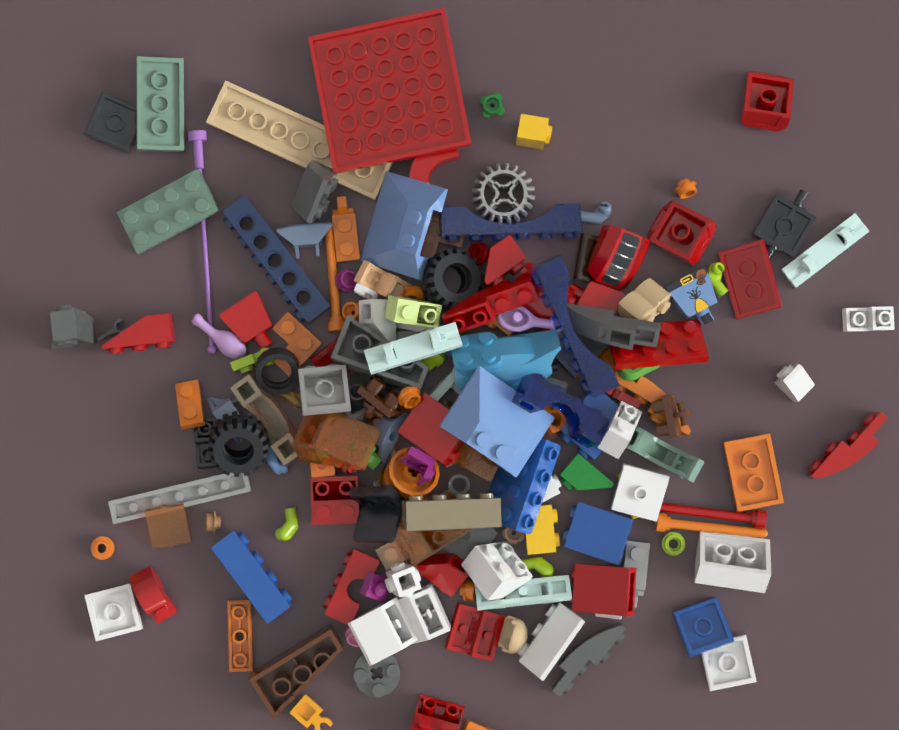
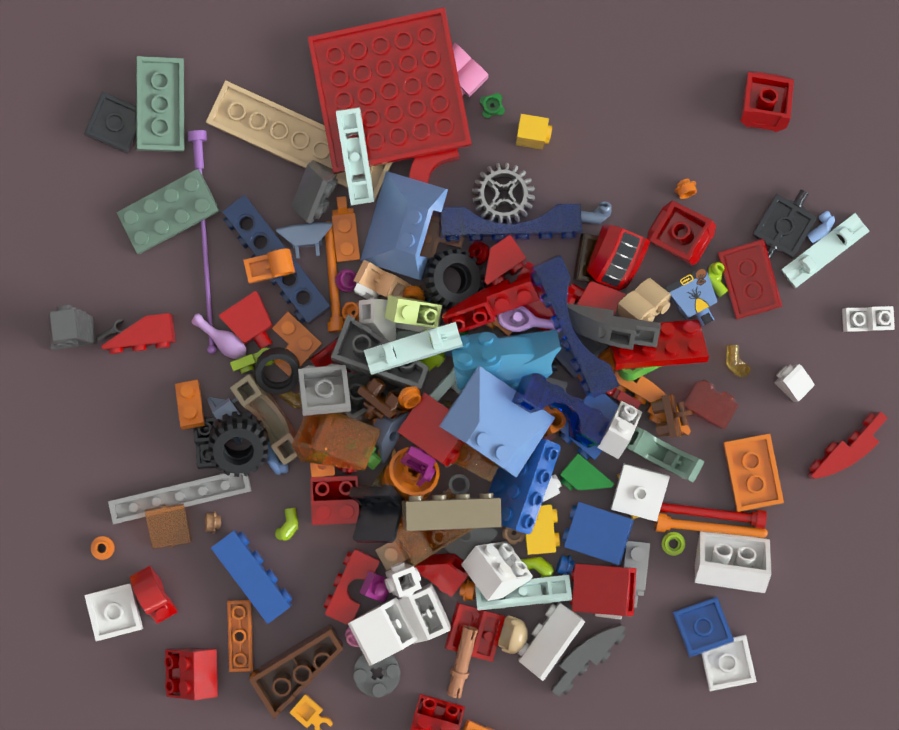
(191, 673): none -> red slope
(269, 266): none -> orange plate
(355, 156): none -> light aqua hinge
(461, 664): none -> nougat pin
(470, 73): none -> bright pink brick
(565, 565): none -> blue plate
(710, 405): none -> clear red brick
(734, 363): none -> clear yellow arm
(822, 230): none -> light blue arm

